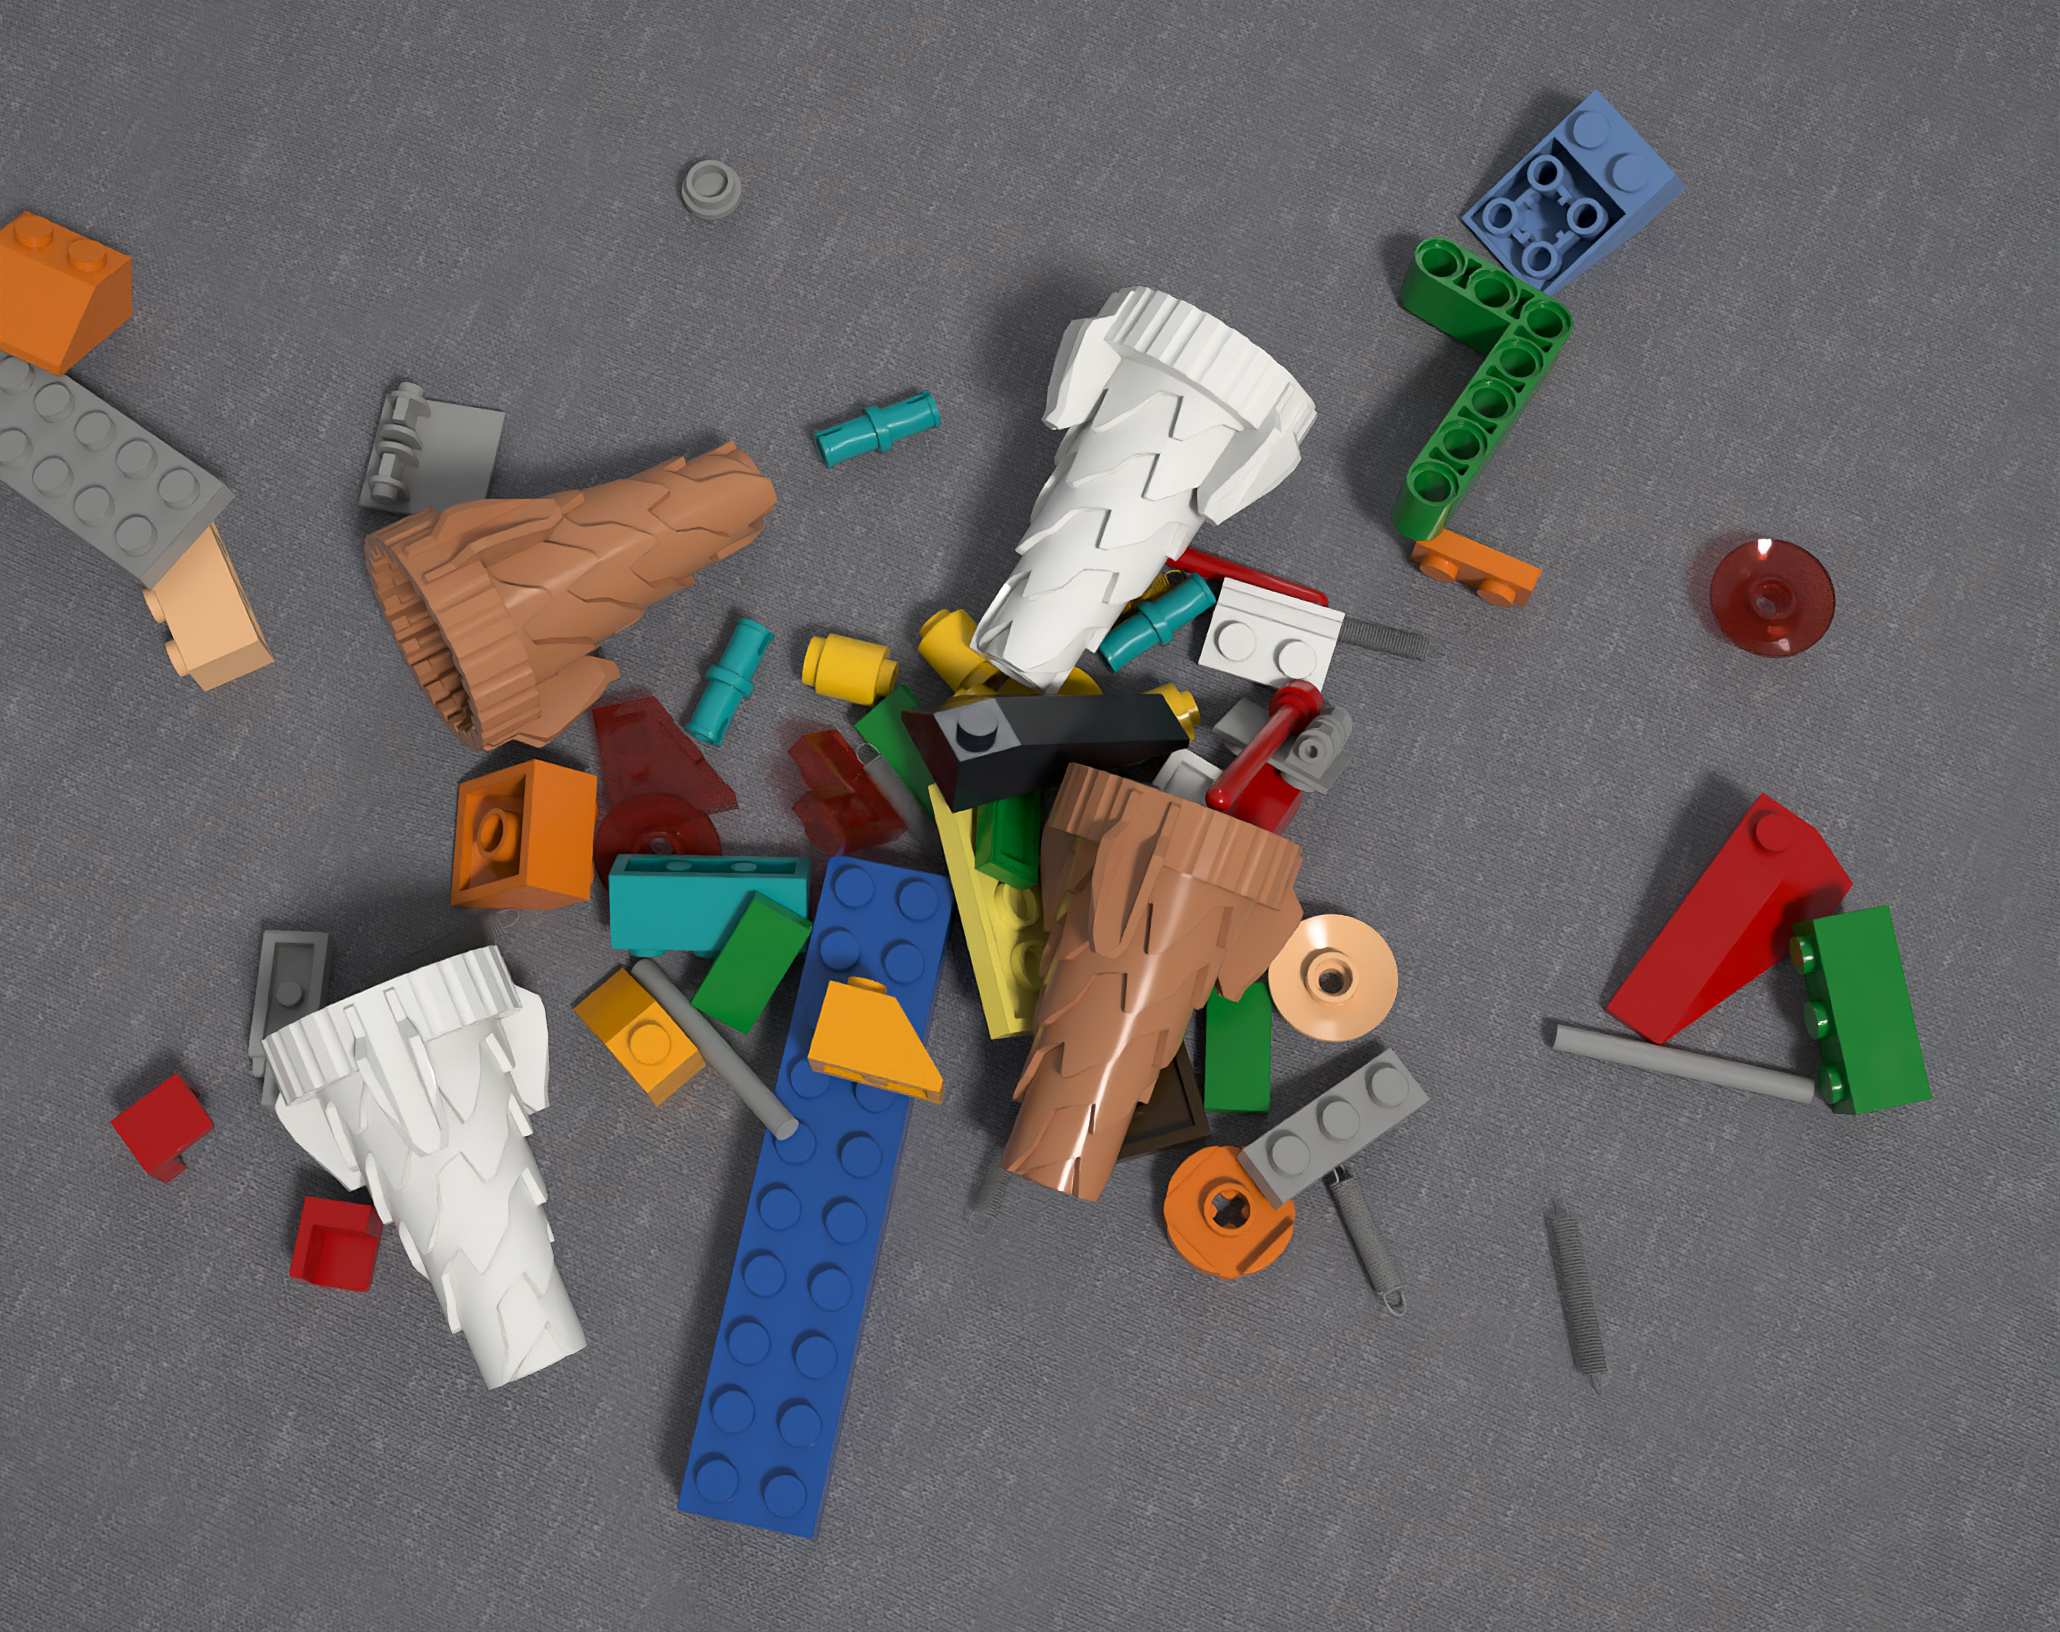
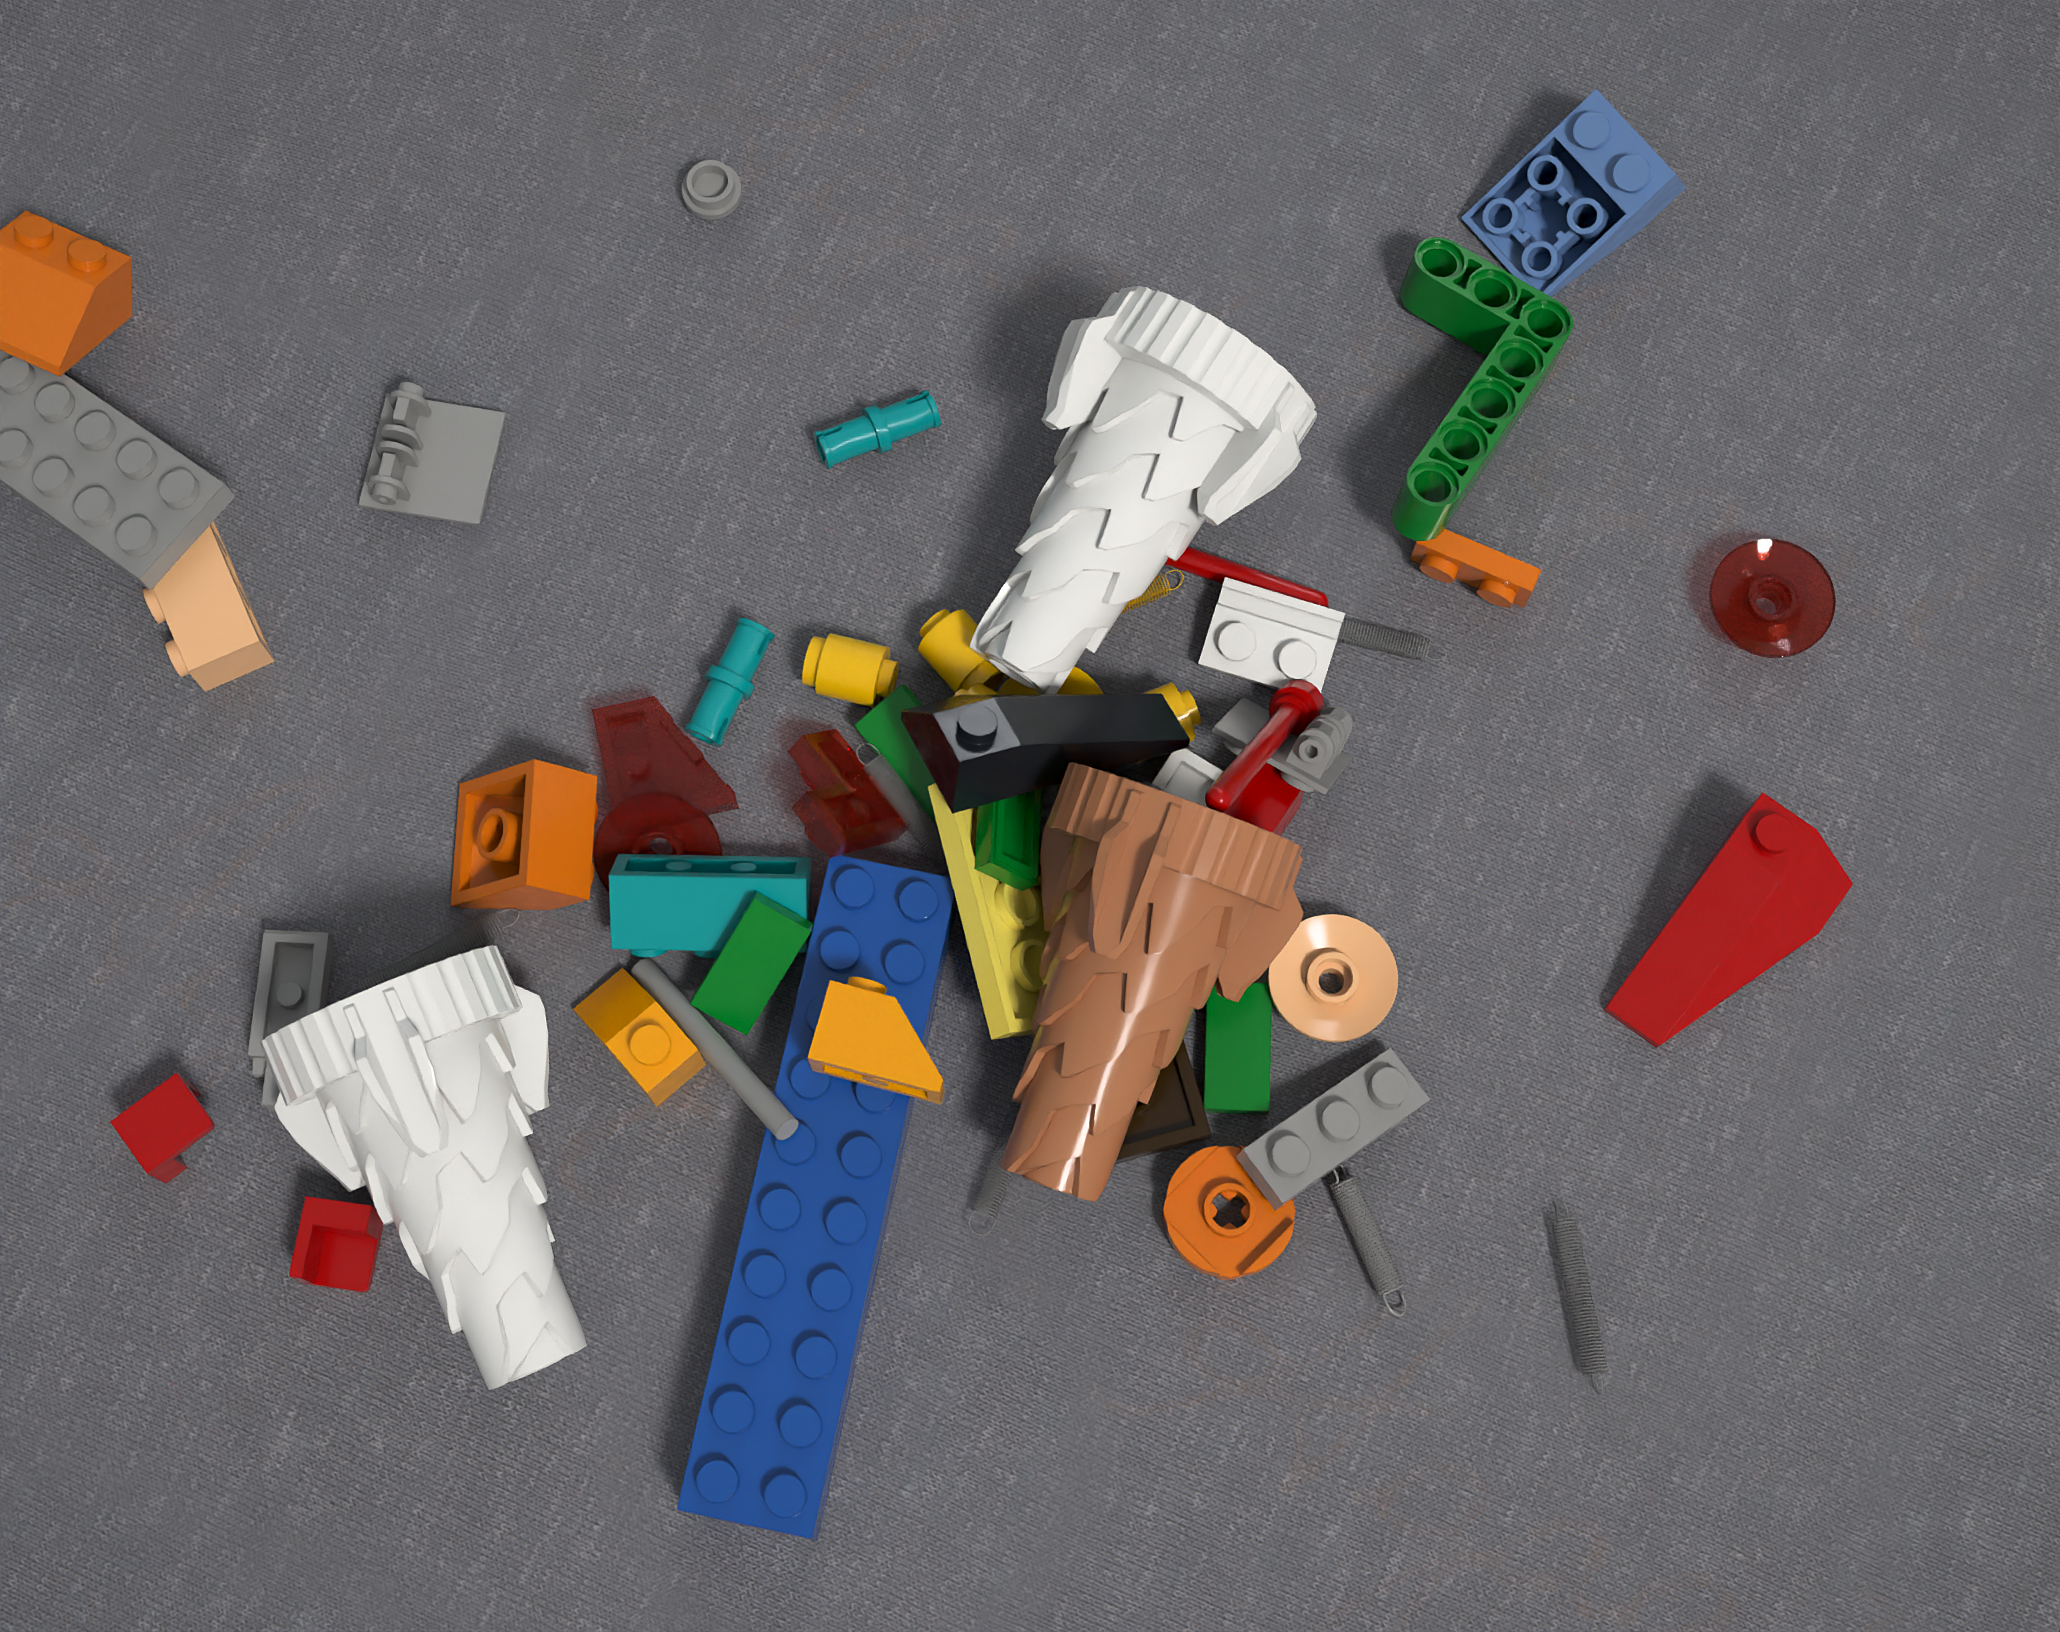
(518, 593): nougat cone -> none
(1155, 622): teal pin -> none
(1683, 1063): light grey bar -> none
(1859, 1011): green brick -> none

